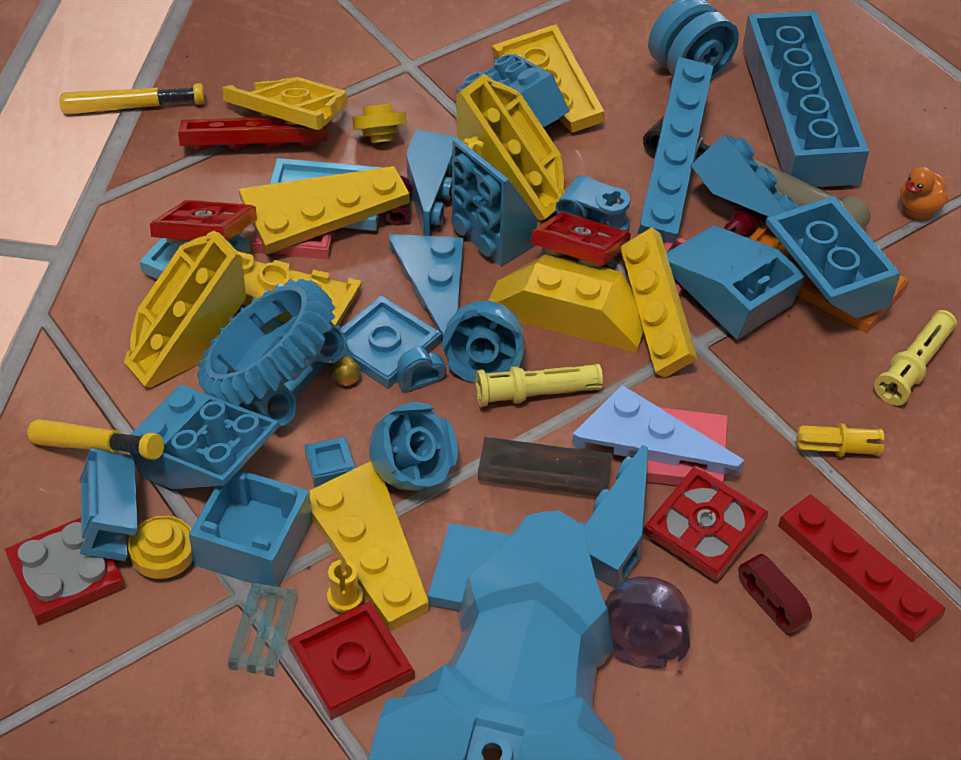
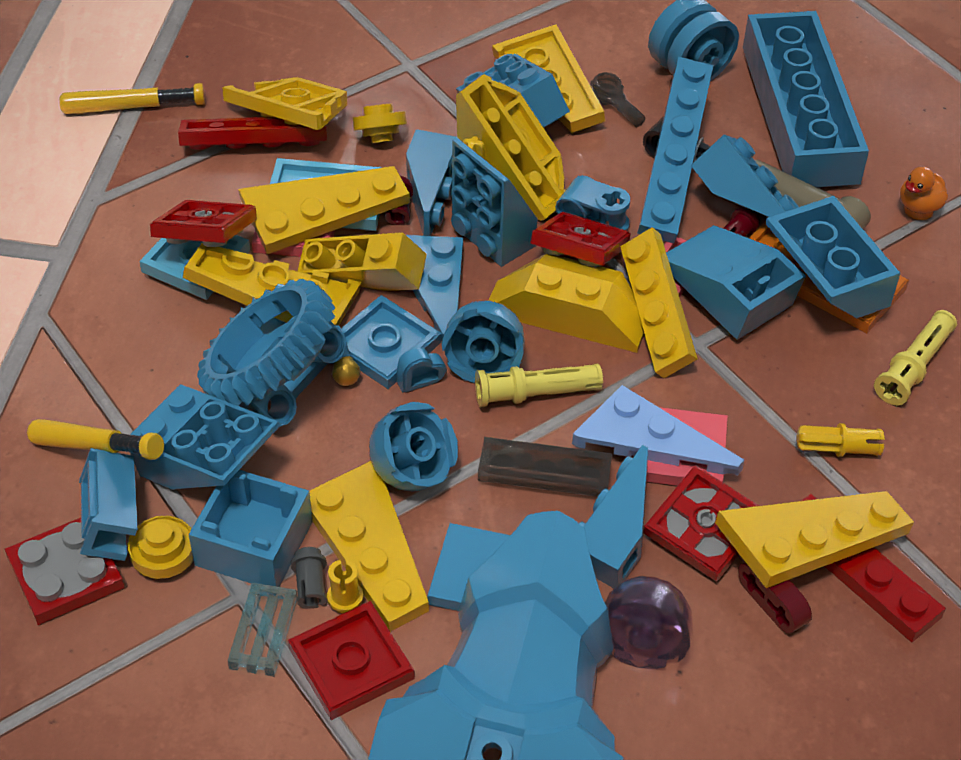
(186, 309): yellow wedge -> none
(309, 567): none -> dark grey pin
(328, 460): dark azure tile -> none
(377, 260): none -> yellow slope
(610, 90): none -> clear smoke plate
(810, 534): none -> yellow wing

